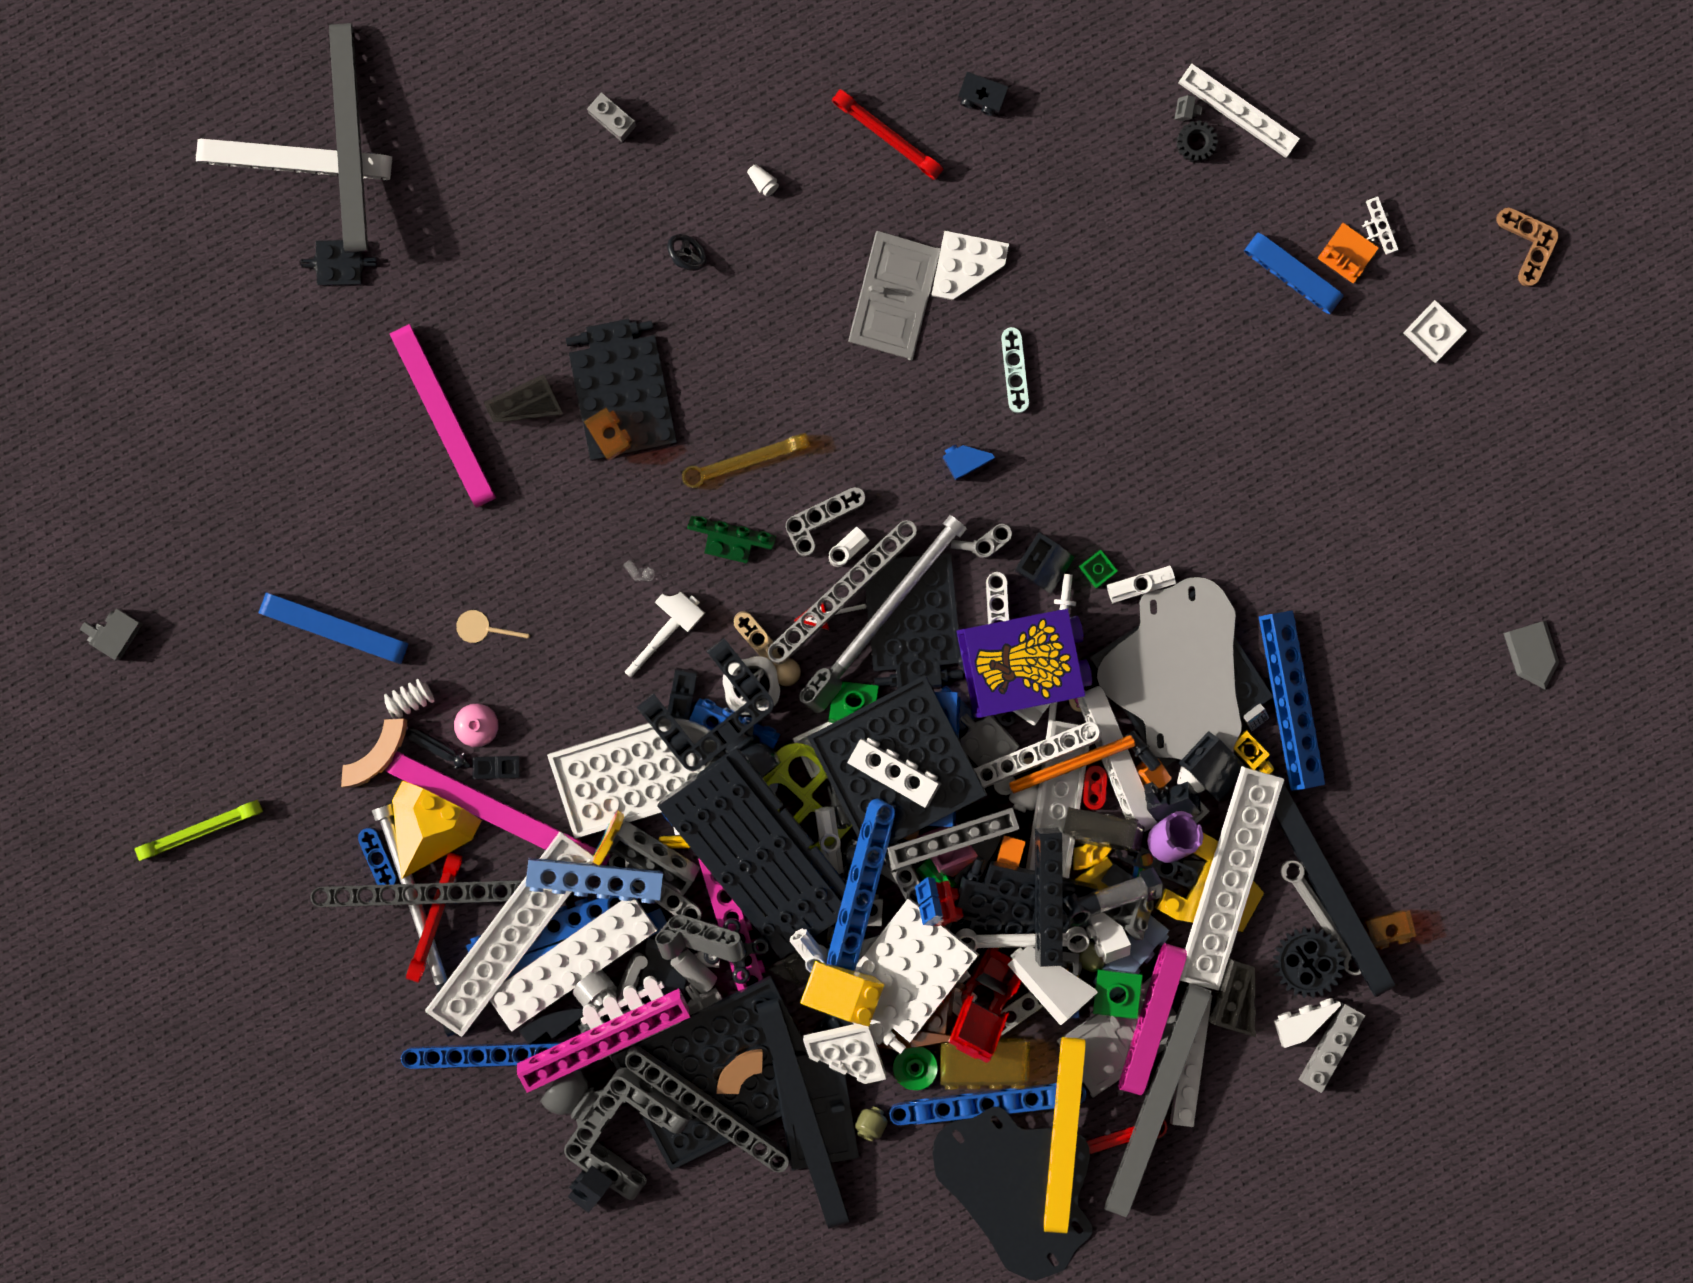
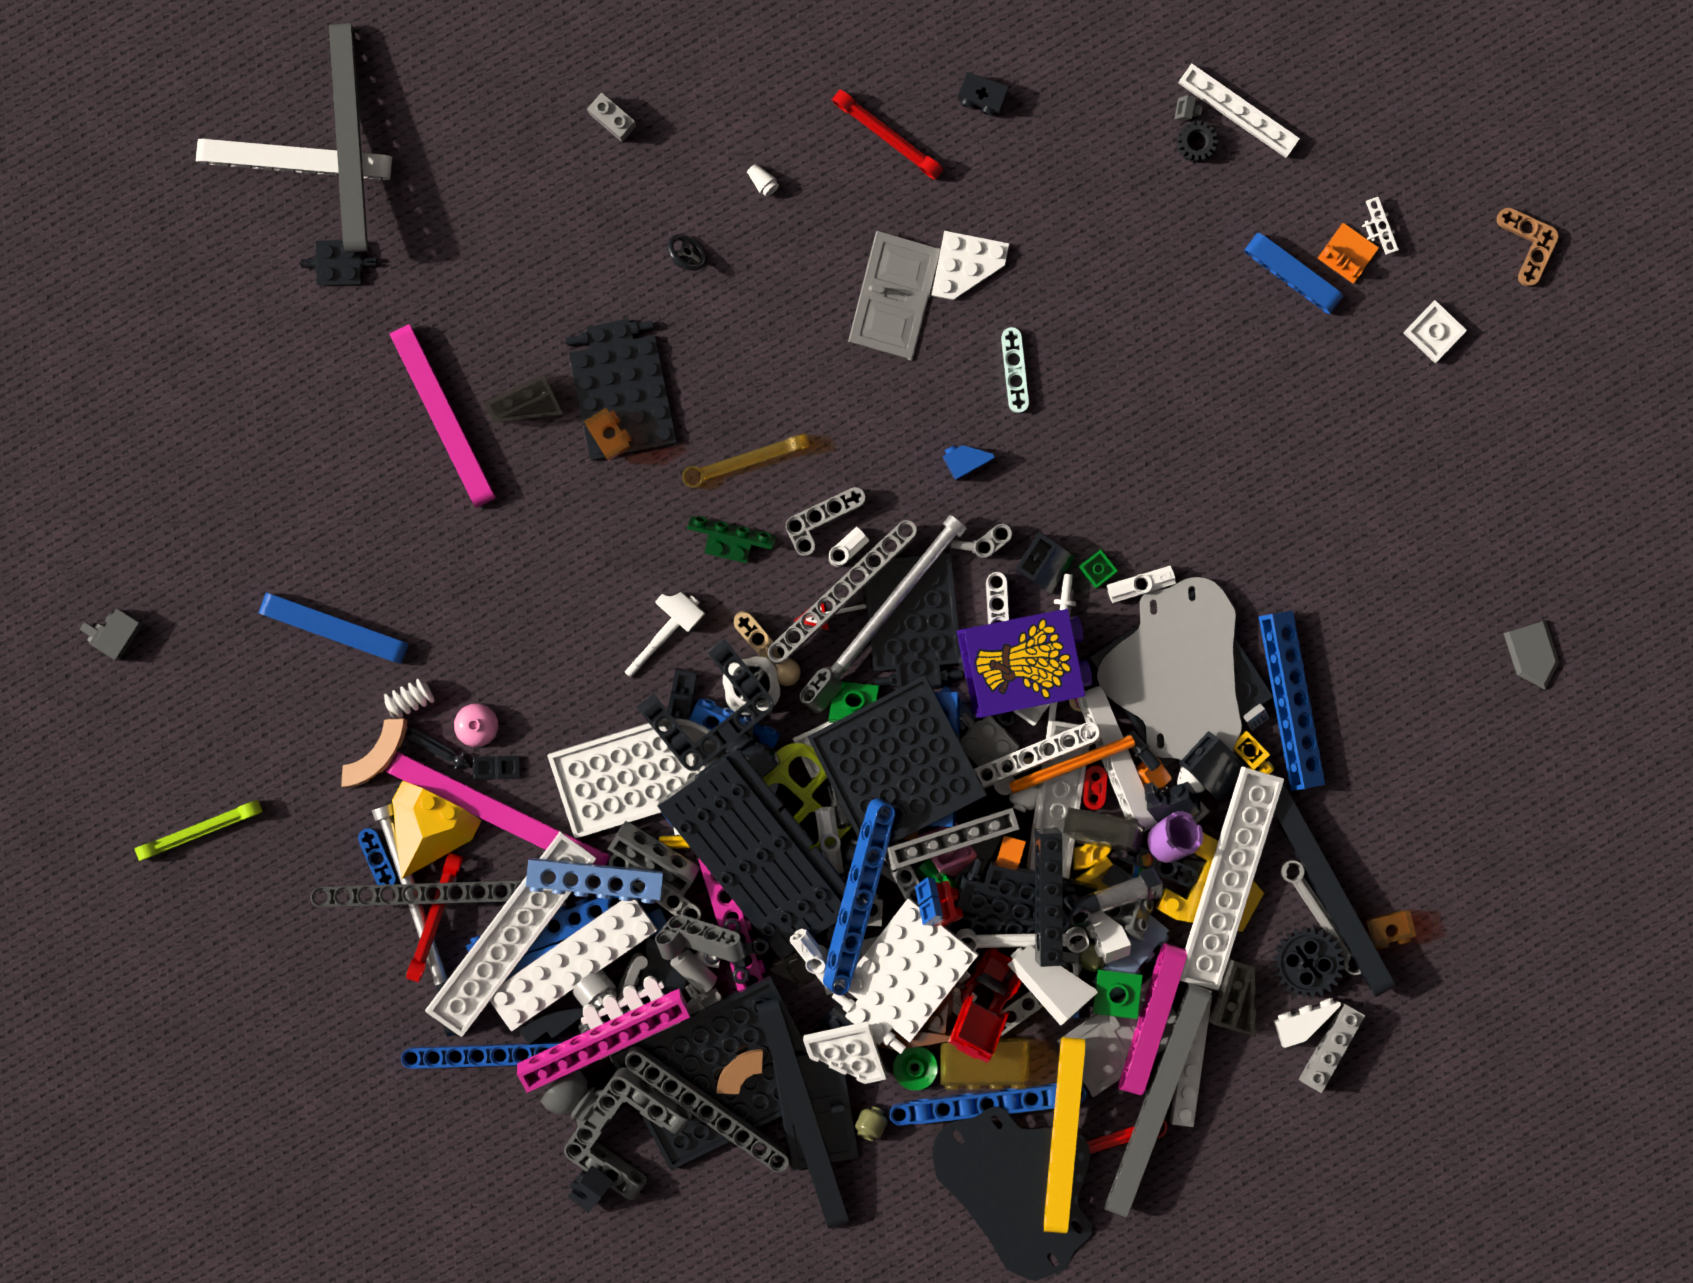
(474, 626): tan piece -> none
(607, 840): yellow tile -> none
(639, 574): clear arm -> none
(842, 993): yellow slope -> none
(862, 760): white brick -> none

